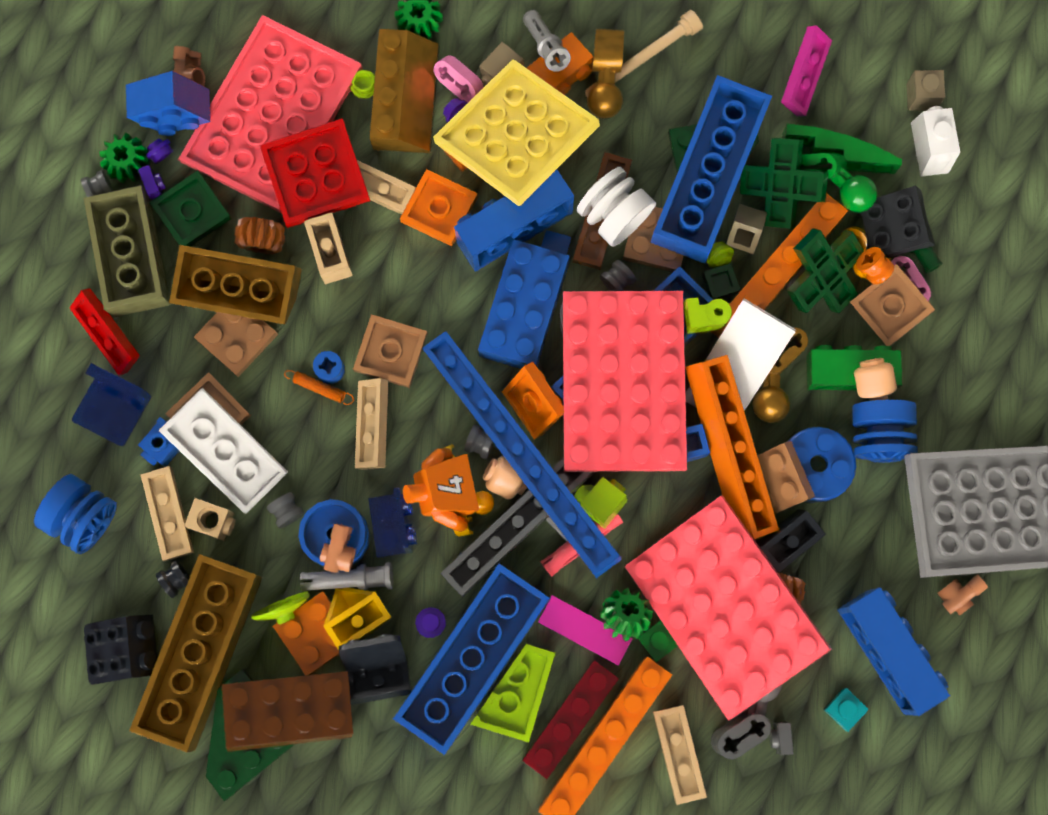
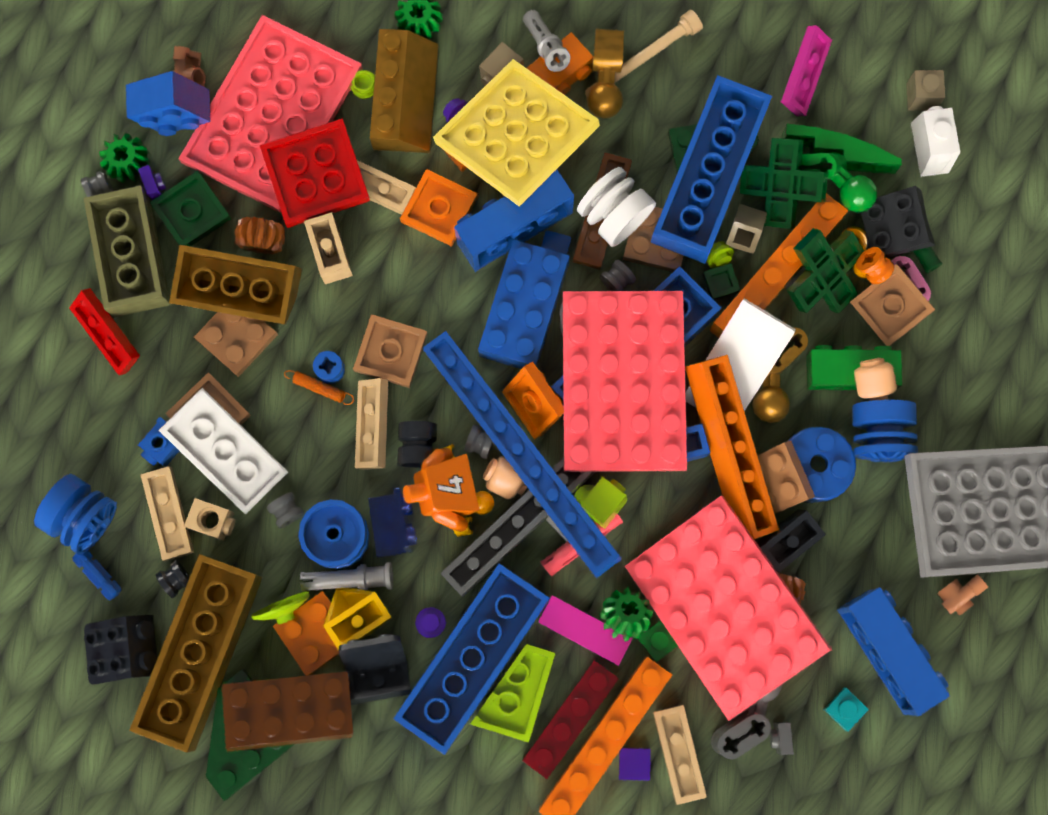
(97, 575): none -> blue axle
(111, 406): clear blue bracket -> none
(159, 150): dark purple plate -> none
(338, 555): nougat plate -> none
(417, 442): none -> black wheel
(457, 78): bright pink beam -> none
(634, 764): none -> dark purple tile
(705, 317): lime leg -> none

